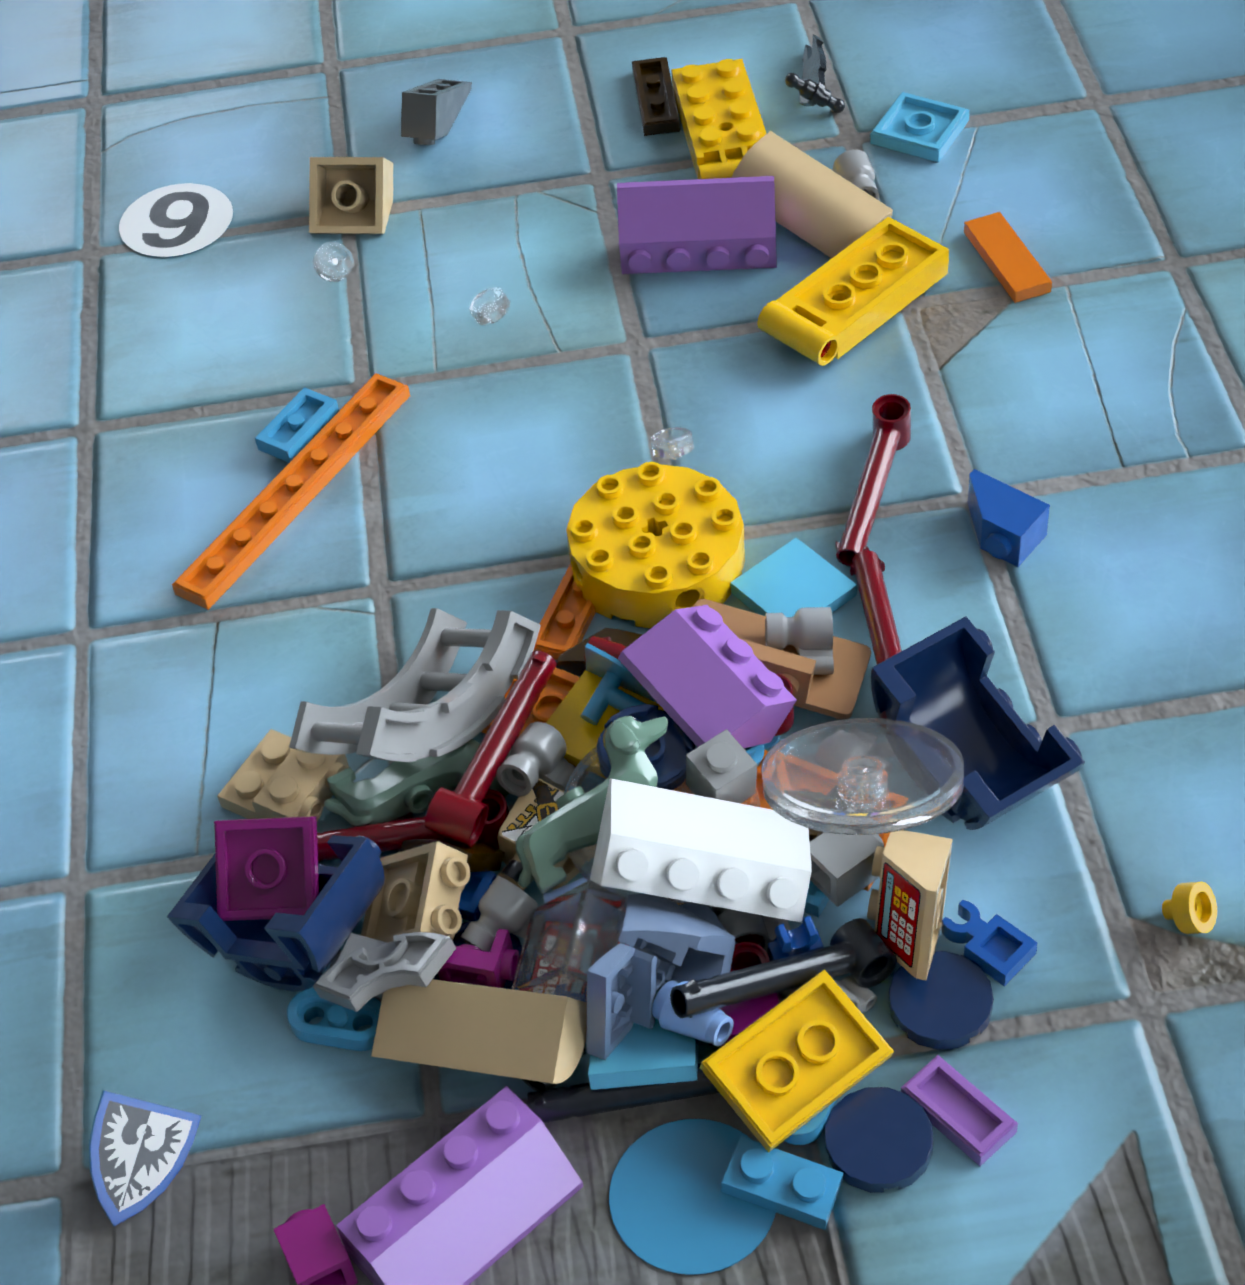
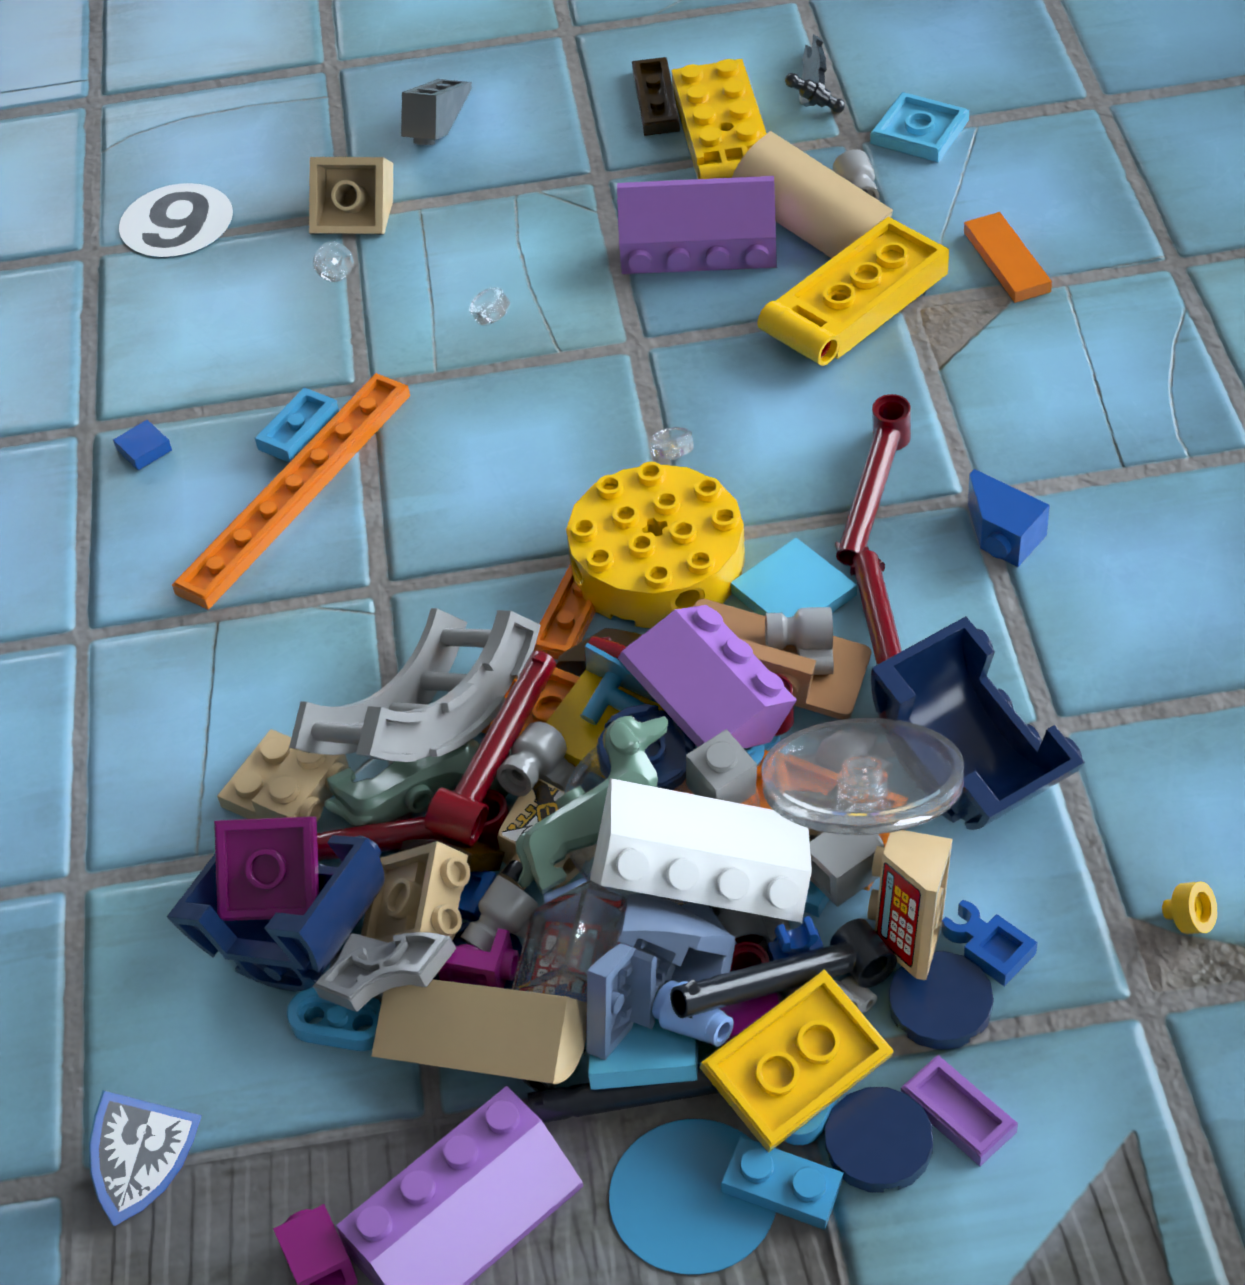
(142, 444): none -> blue tile

